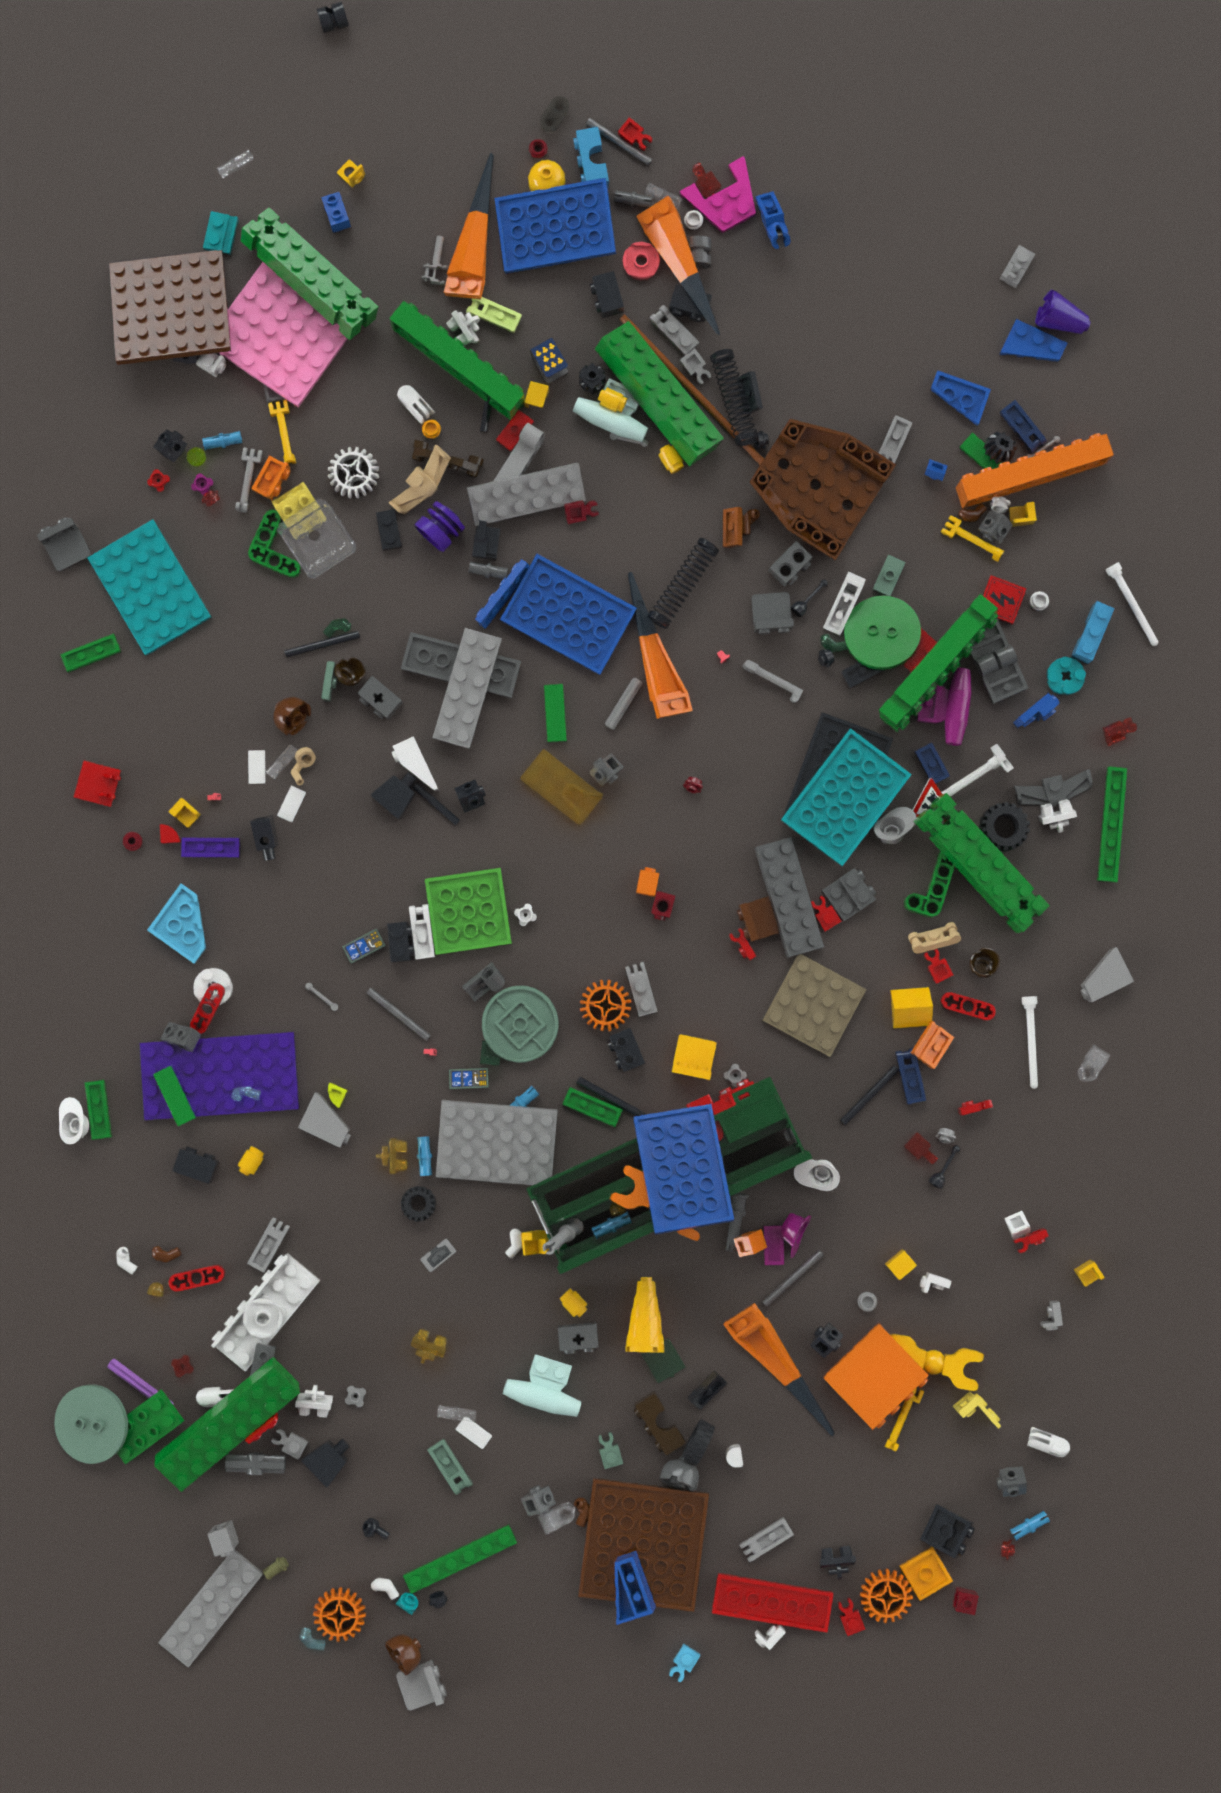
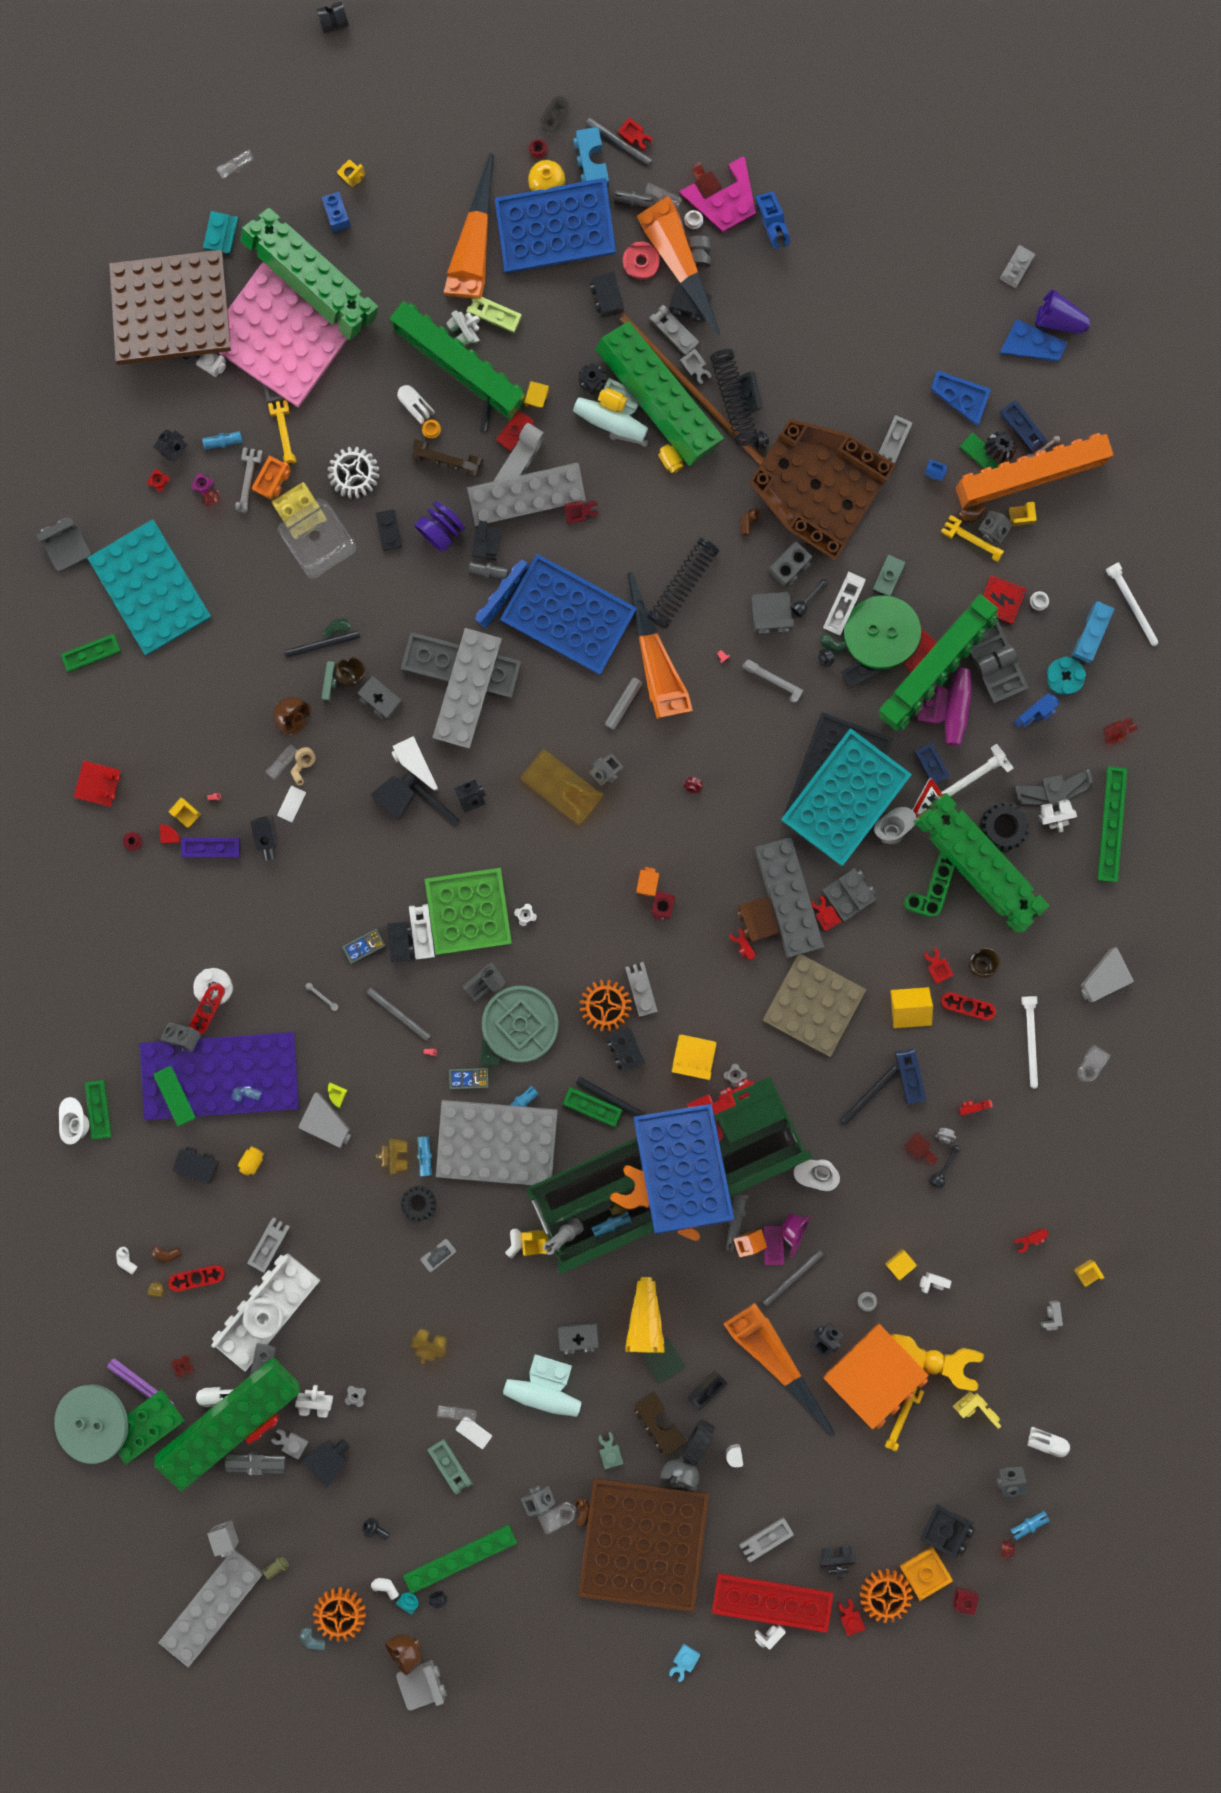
(181, 924): medium azure plate -> none
(196, 456): clear neon green plate -> none
(256, 766): white sticker -> none
(264, 547): green beam -> none
(422, 482): tan plate -> none
(436, 263): light grey piece -> none
(549, 361): dark blue piece -> none
(555, 713): green tile -> none
(573, 1303): yellow brick -> none
(632, 1589): blue wedge -> none
(732, 527): dark orange plate -> none
(932, 1045): orange plate -> none
(934, 938): tan plate -> none
(999, 504): white plate -> none
(1017, 1225): white slope -> none

